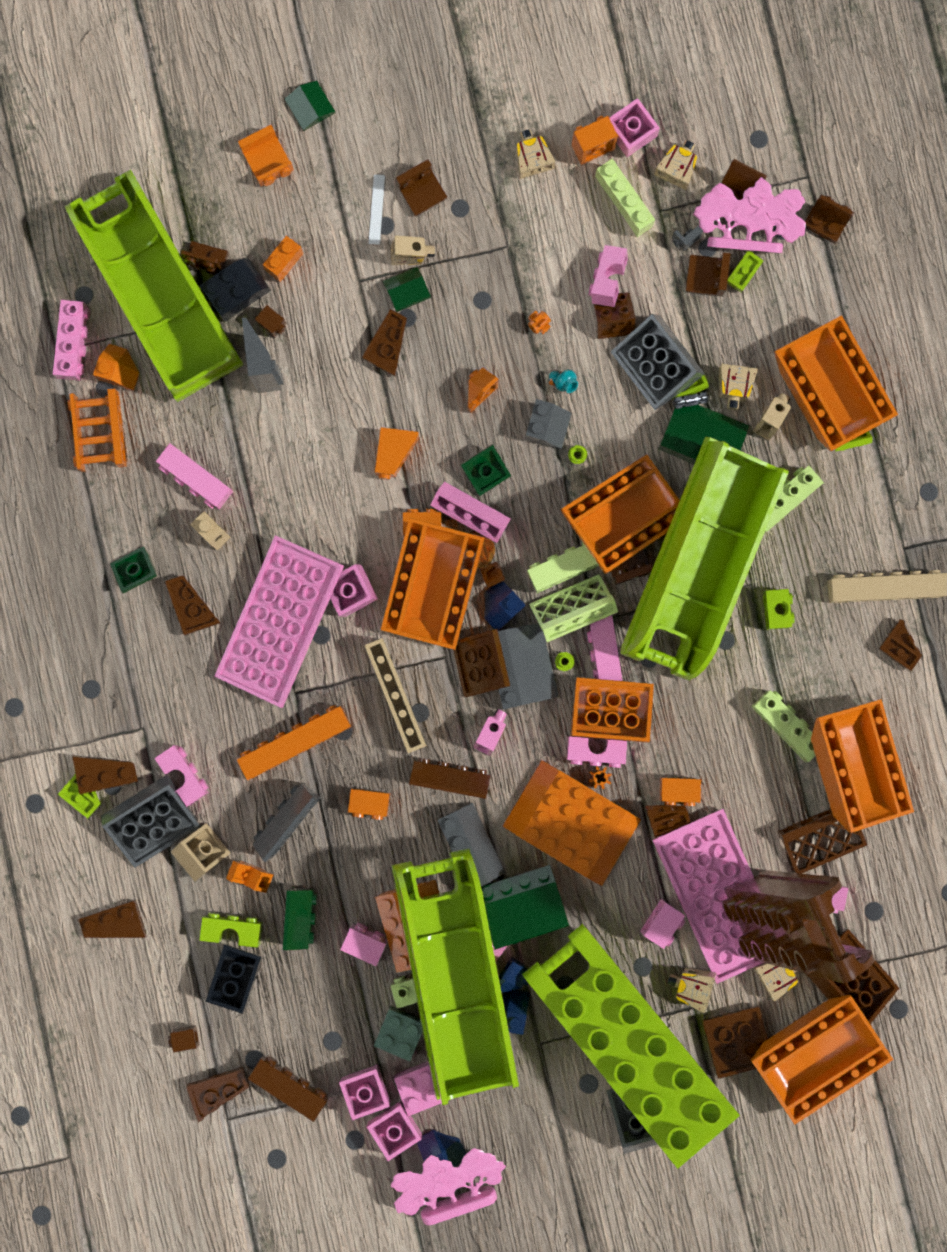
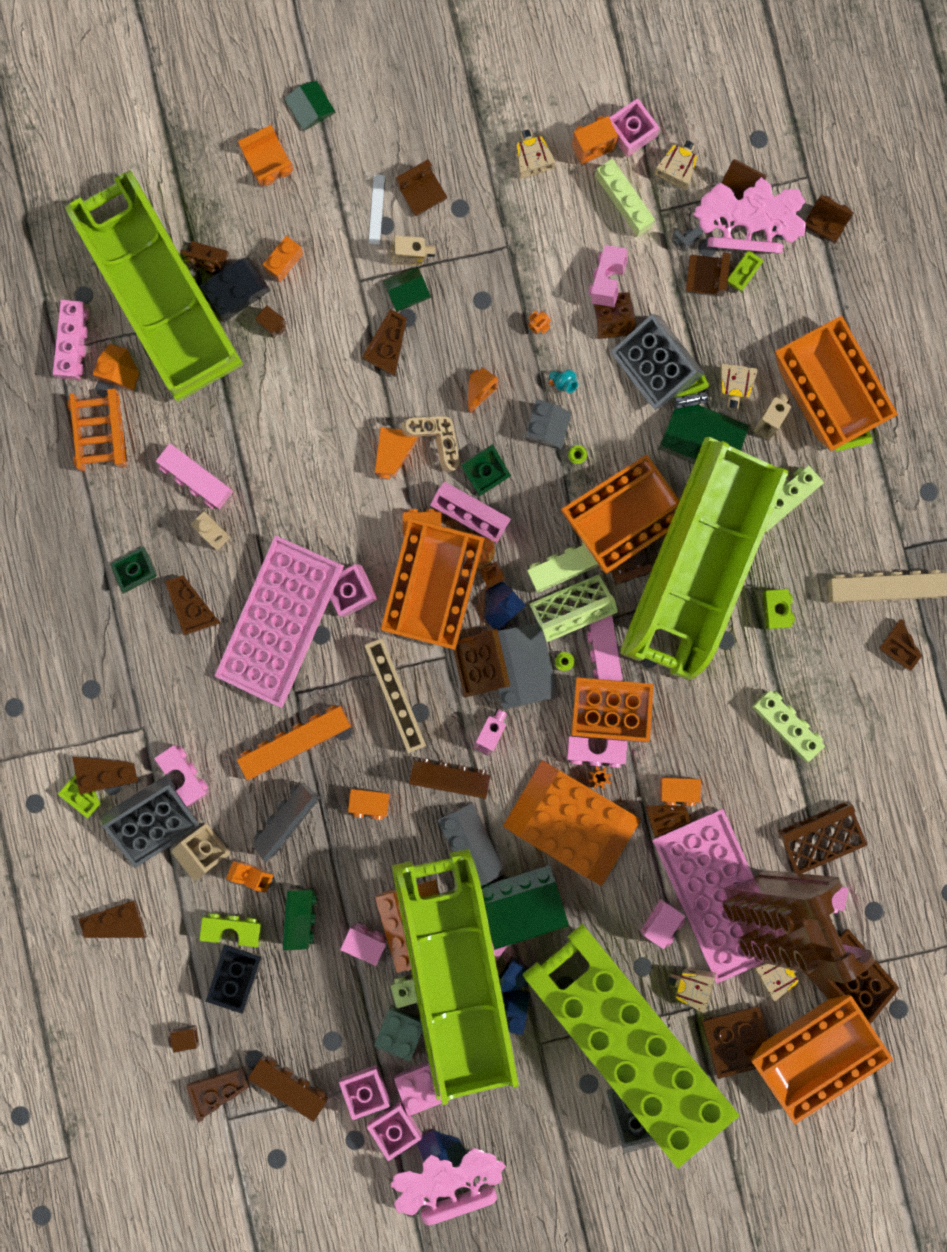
(260, 365): dark grey slope -> none
(437, 431): none -> tan beam
(860, 767): orange slope -> none

